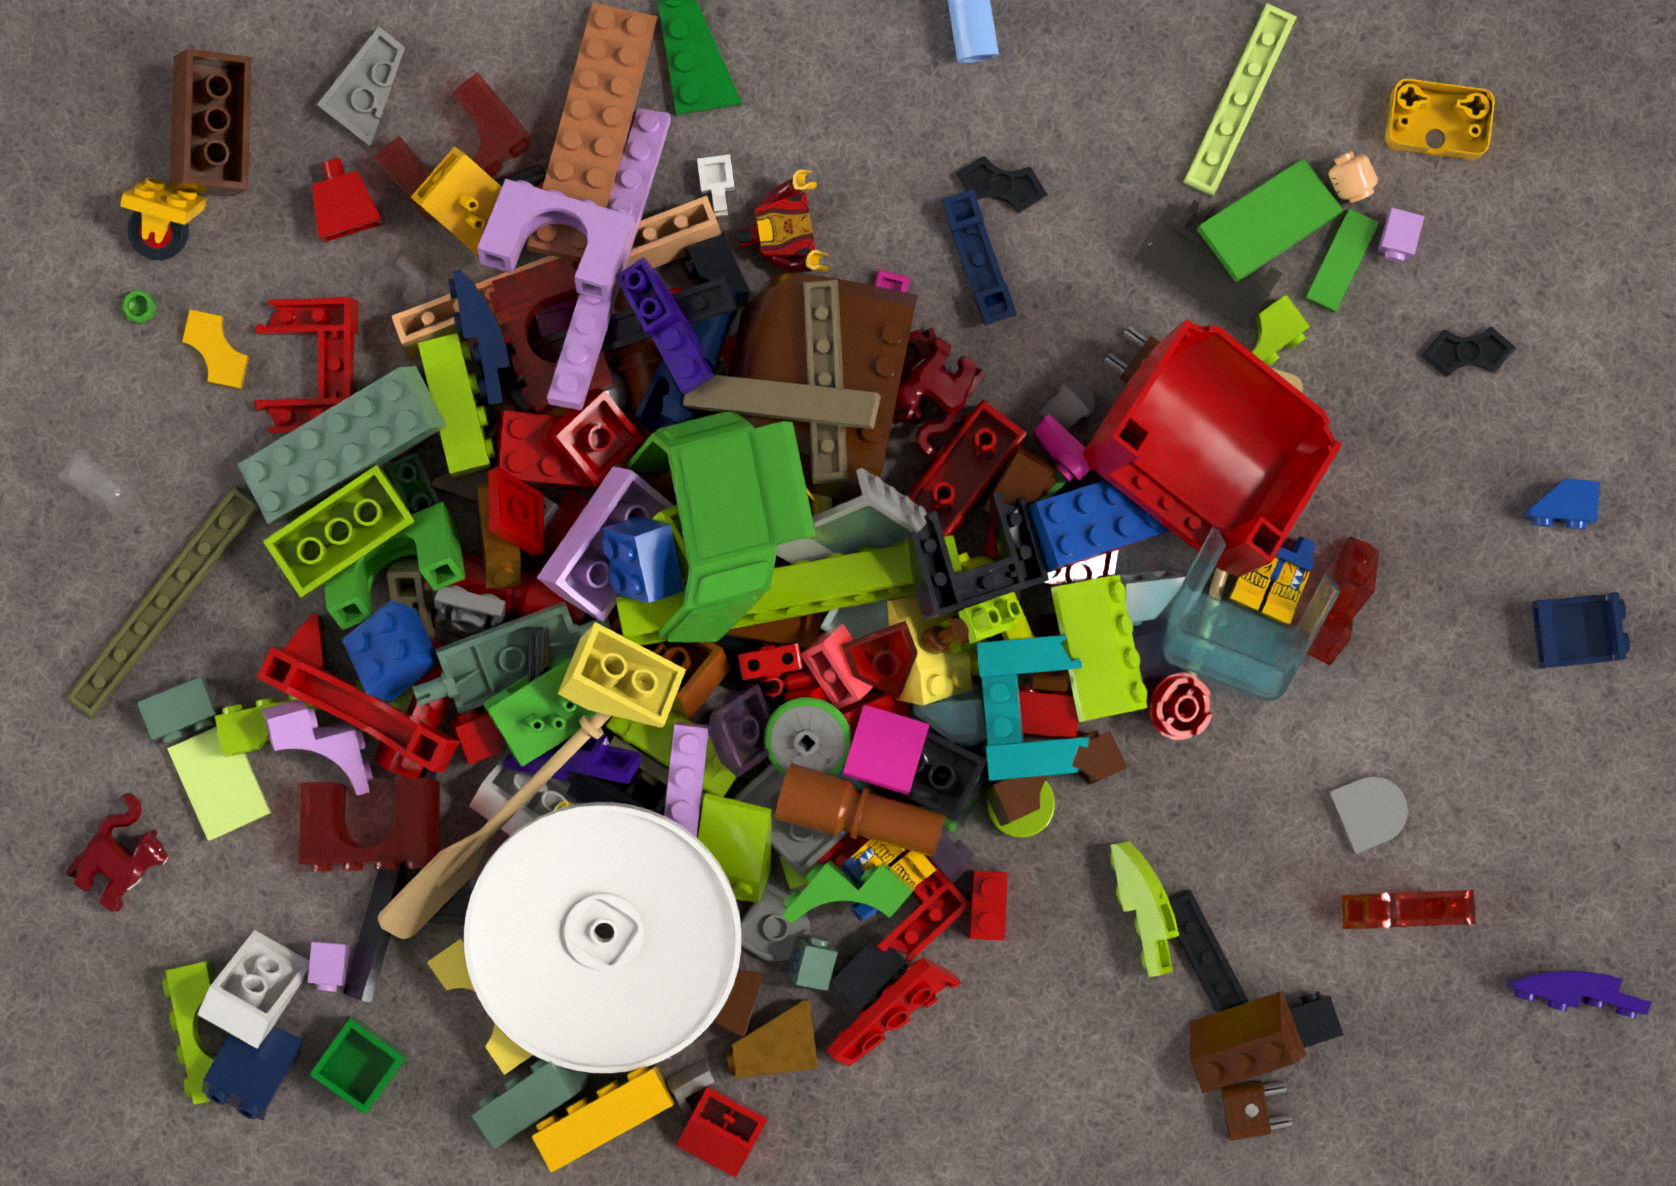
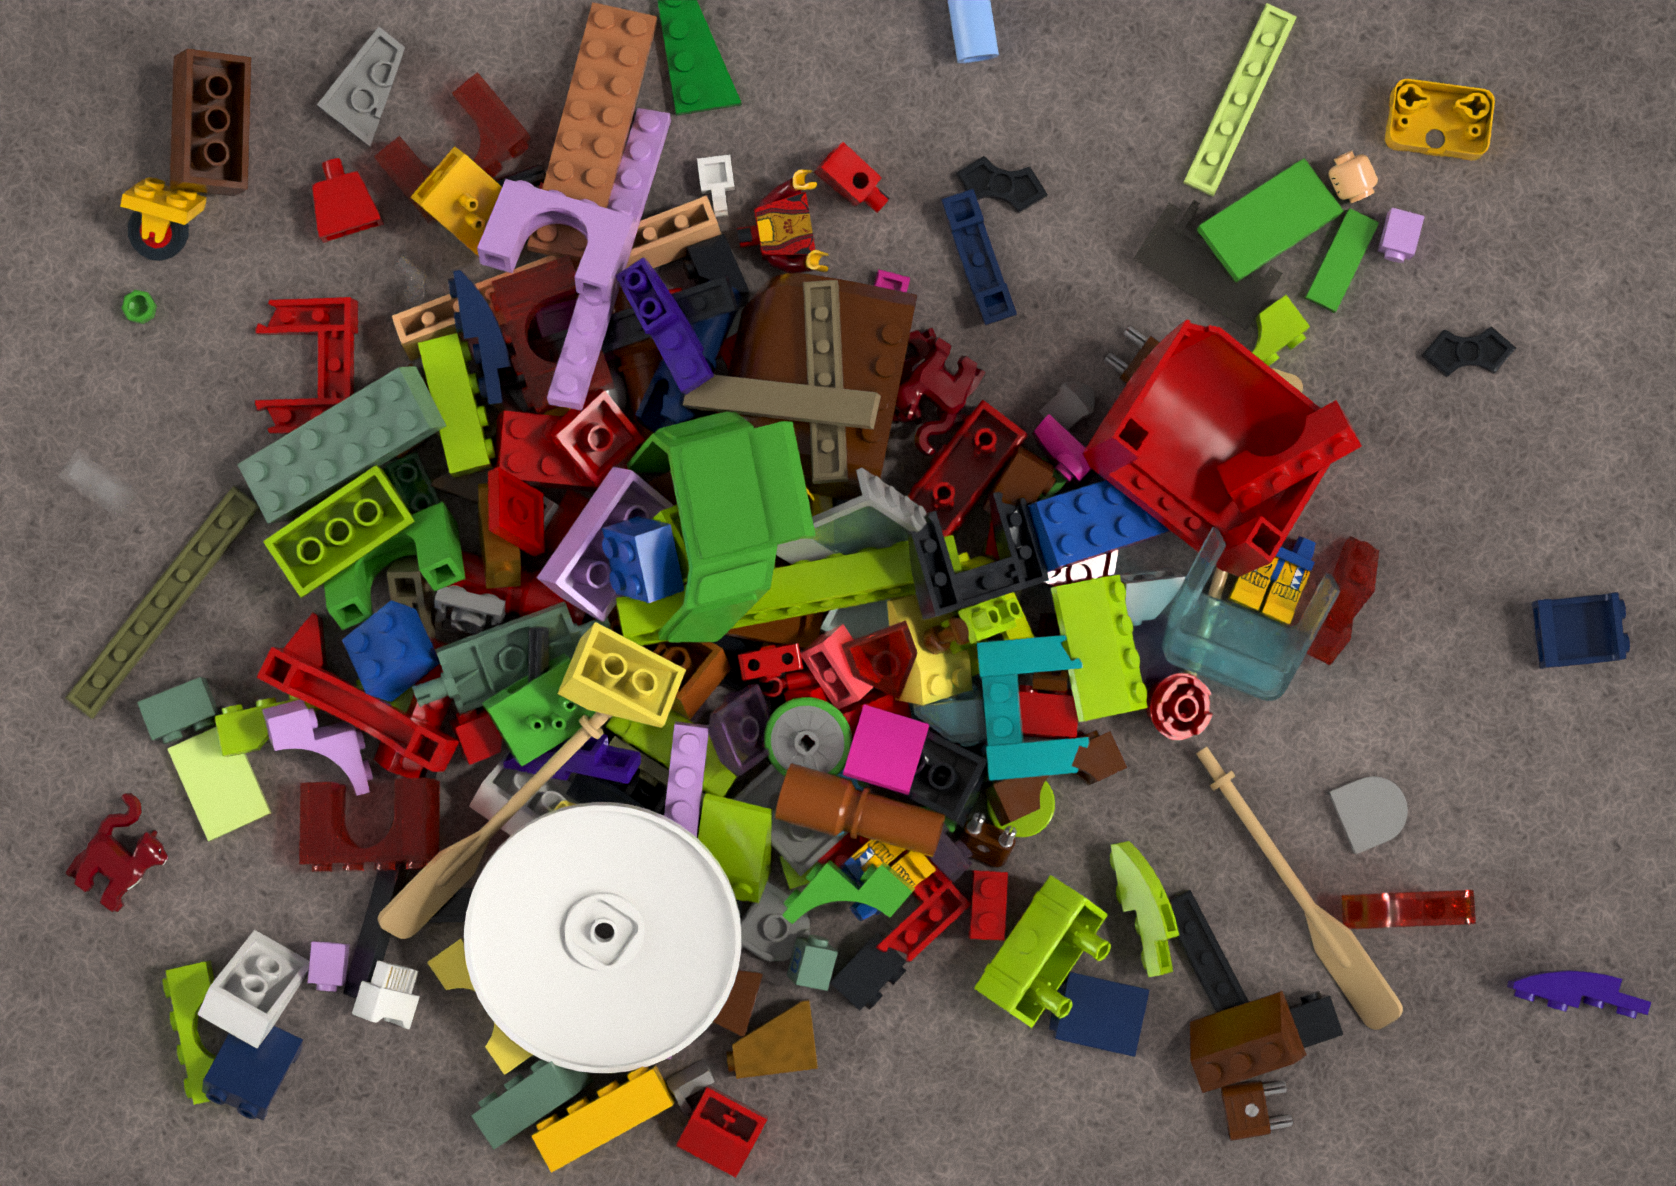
(207, 335): yellow tile -> none
(359, 1065): green piece -> none
(388, 995): none -> white piece
(838, 173): none -> red torso
(892, 1009): red wing -> none
(987, 841): none -> reddish brown piece
(1043, 952): none -> lime piece
(1102, 1014): none -> dark blue panel
(1324, 440): none -> red arch
(1331, 939): none -> tan piece
(1568, 502): blue slope -> none

